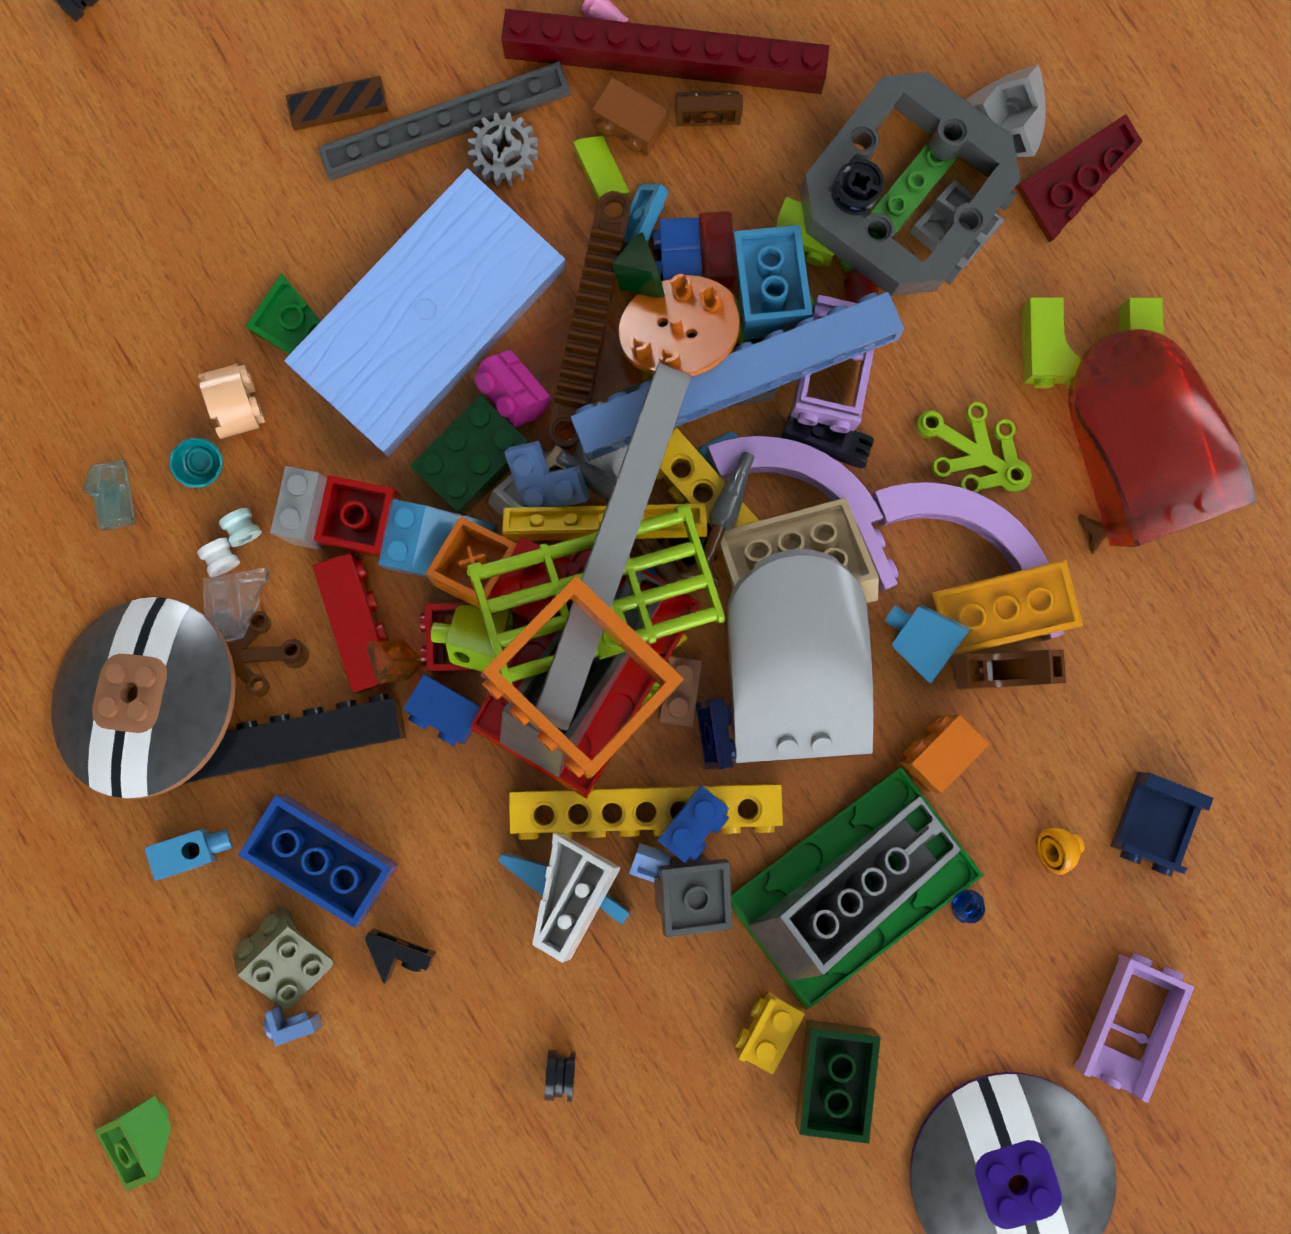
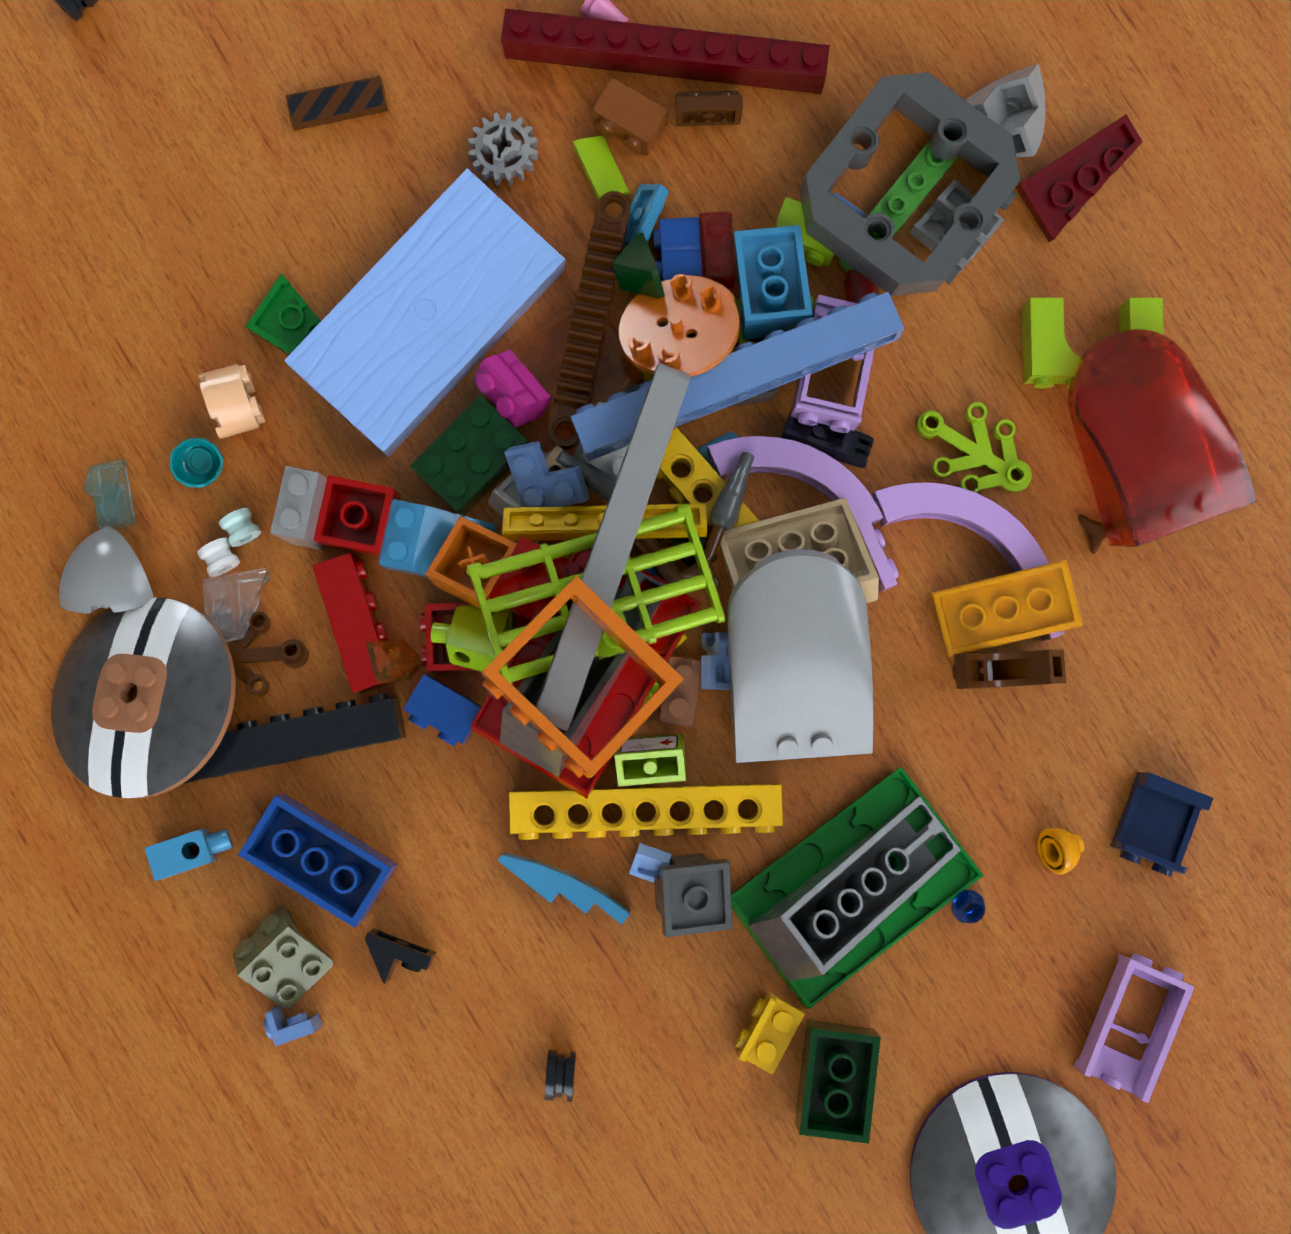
(104, 575): none -> light grey brick
(137, 1142): bright green slope -> none
(443, 121): dark grey tile -> none
(571, 896): white wedge -> none
(651, 760): none -> lime brick
(693, 823): blue brick -> none
(713, 725): clear blue plate -> none
(715, 664): none -> light blue plate
(858, 186): black wheel -> none
(926, 638): dark azure torso -> none
(943, 752): orange brick -> none

